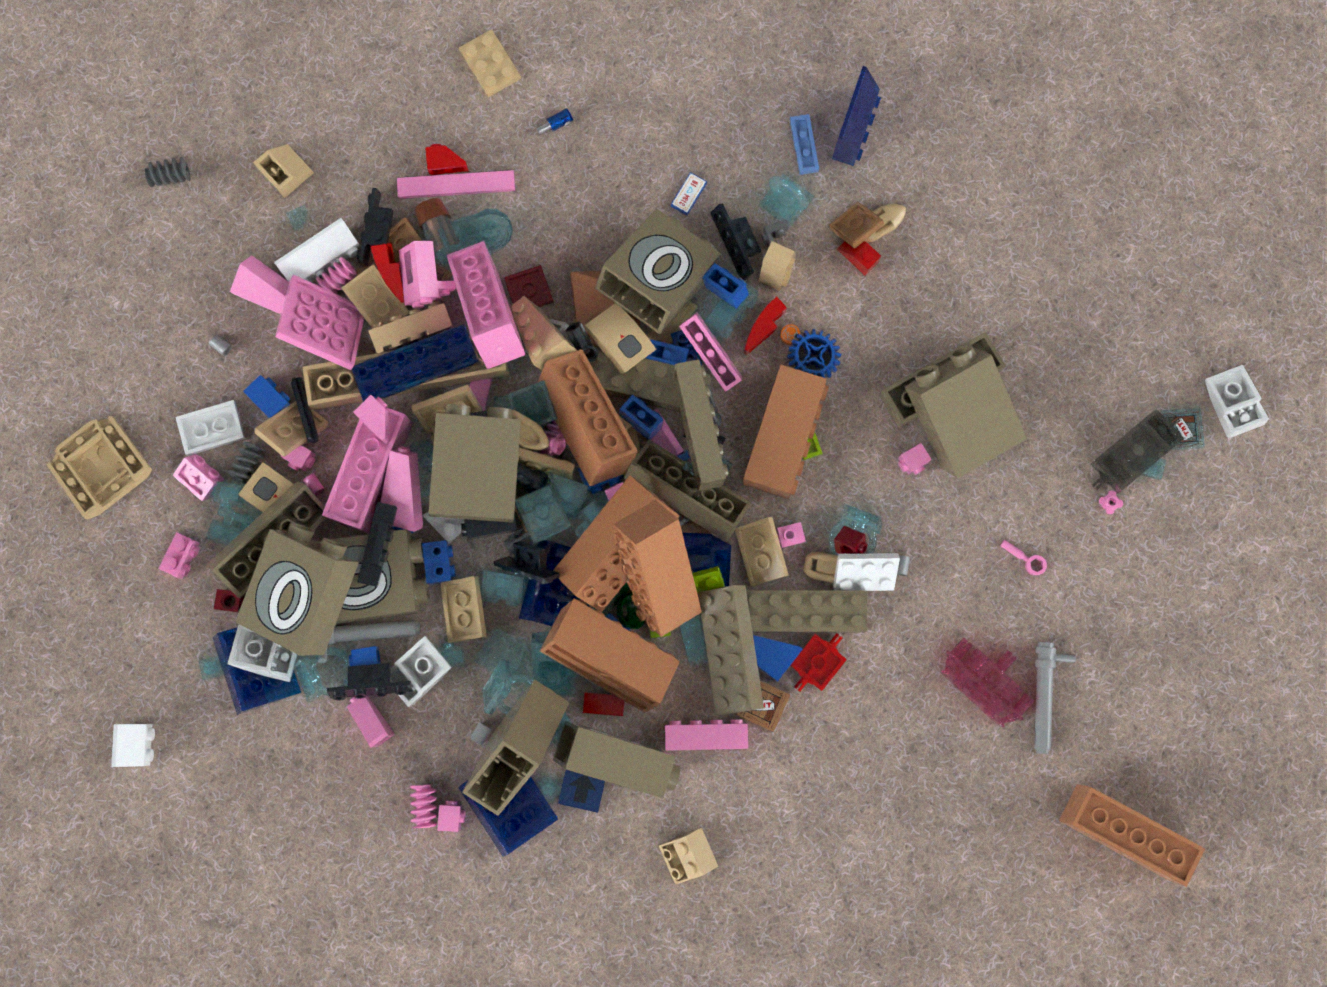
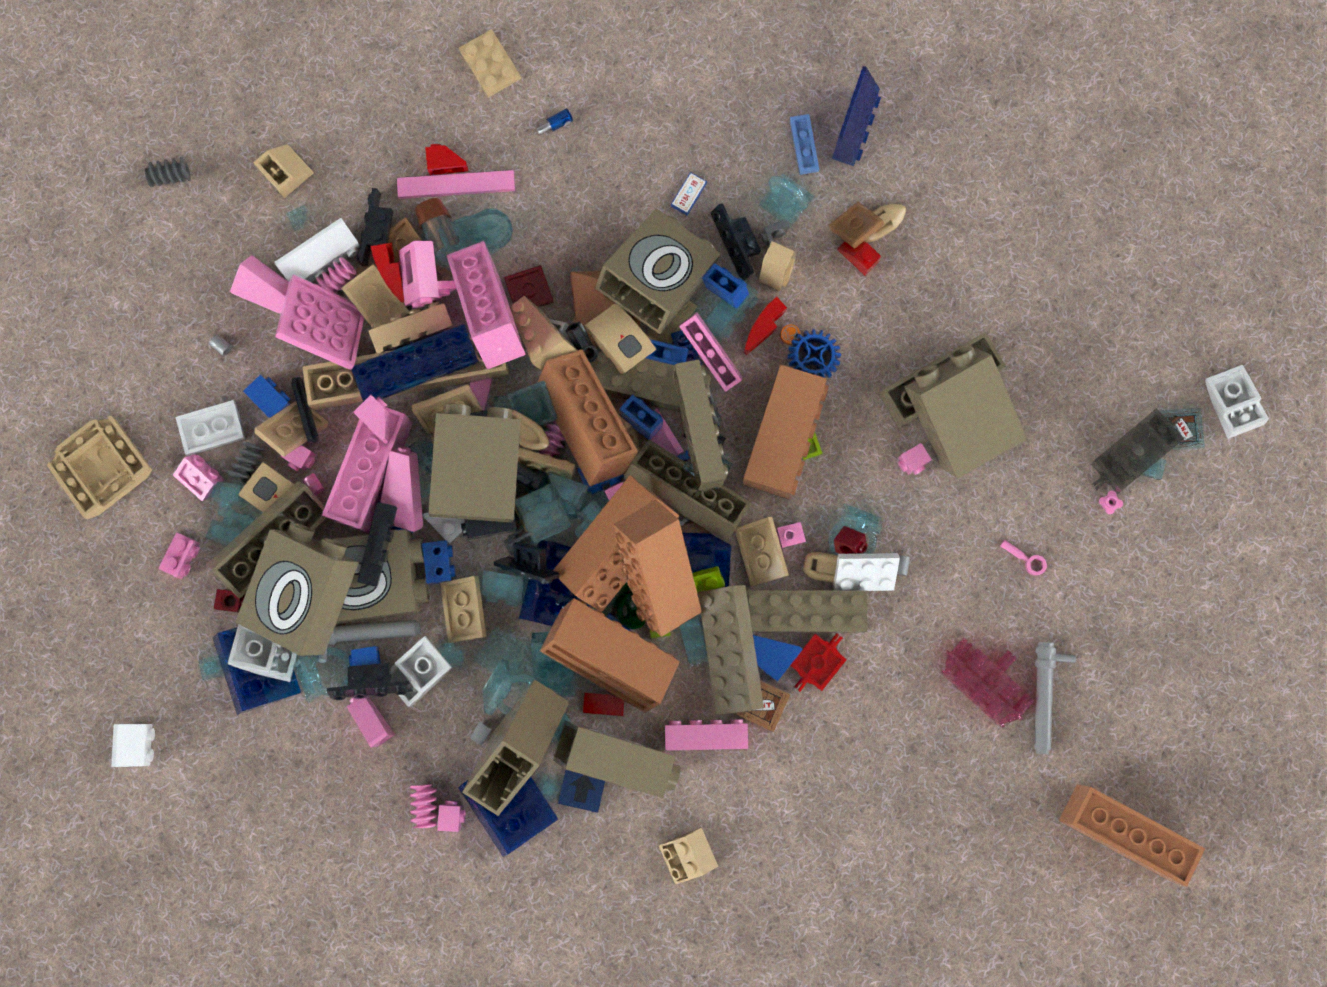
(556, 445): bright pink plate -> none

